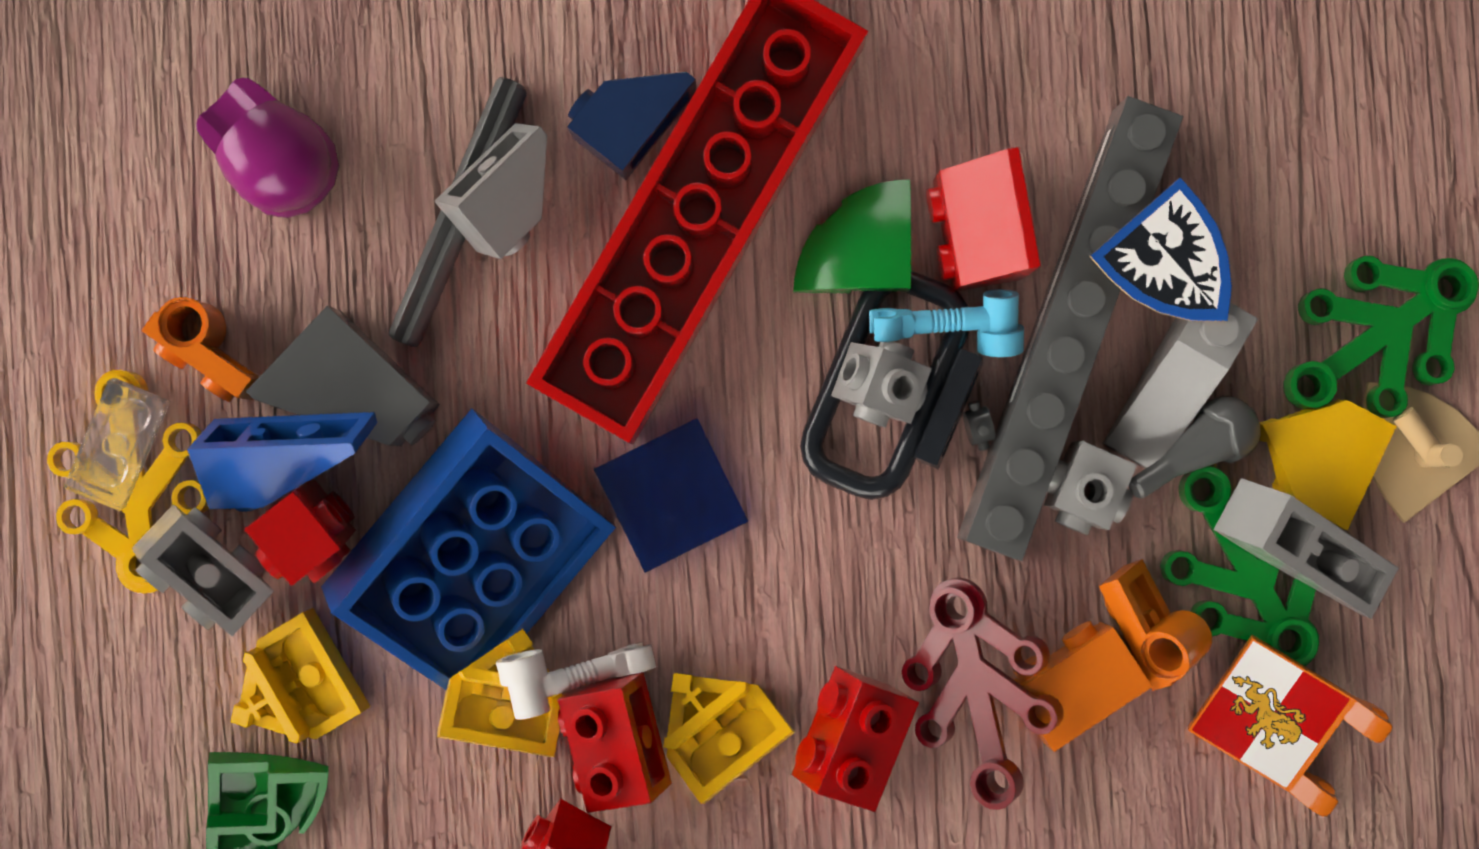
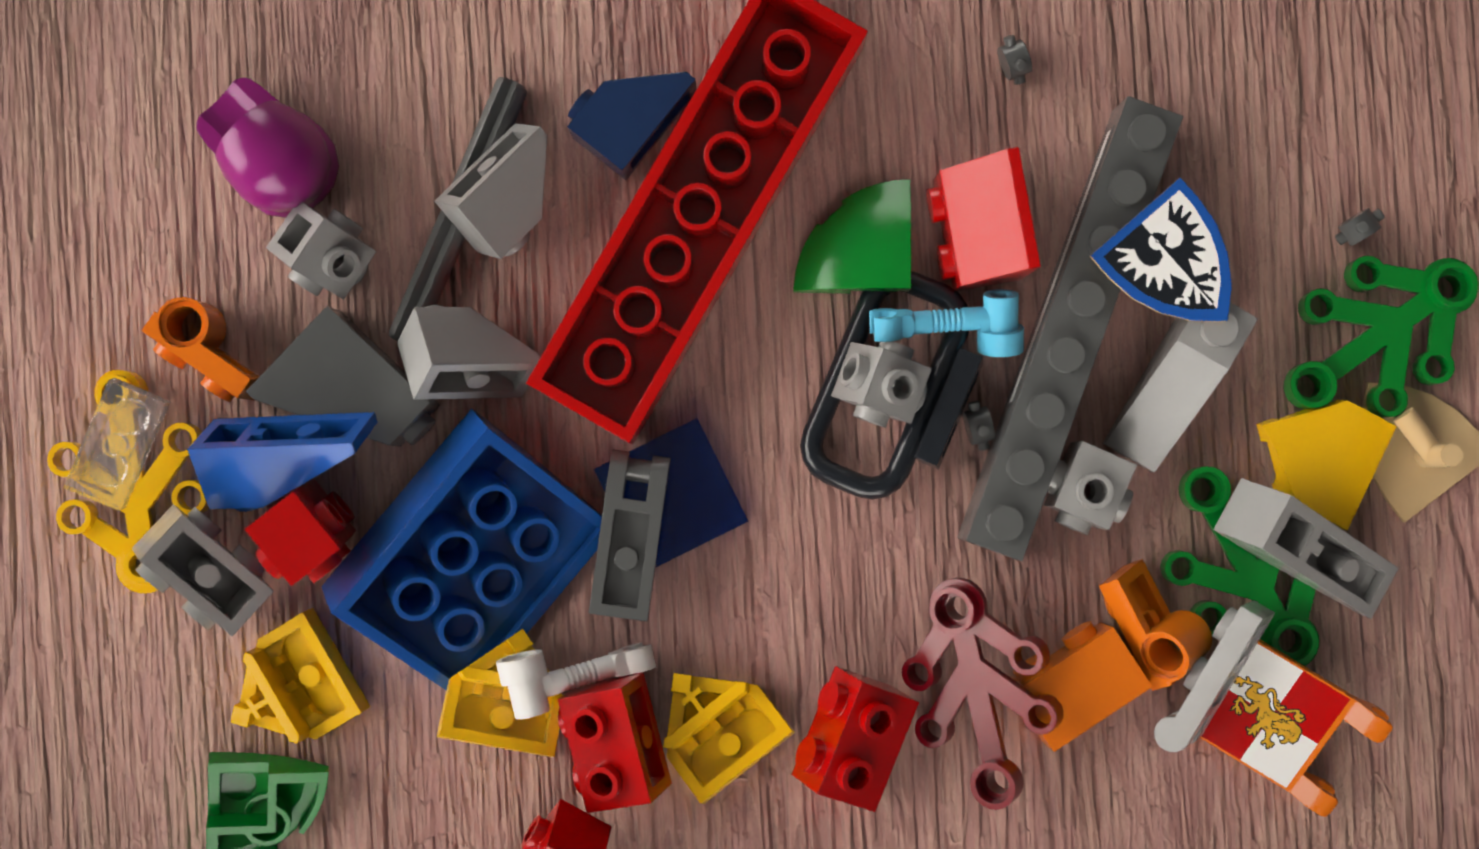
(322, 250): none -> light grey brick
(462, 356): none -> light grey slope
(629, 538): none -> dark grey plate
(1014, 59): none -> dark grey piece
(1213, 678): none -> light grey plate
(1221, 431): dark grey piece -> none
(1359, 227): none -> dark grey piece

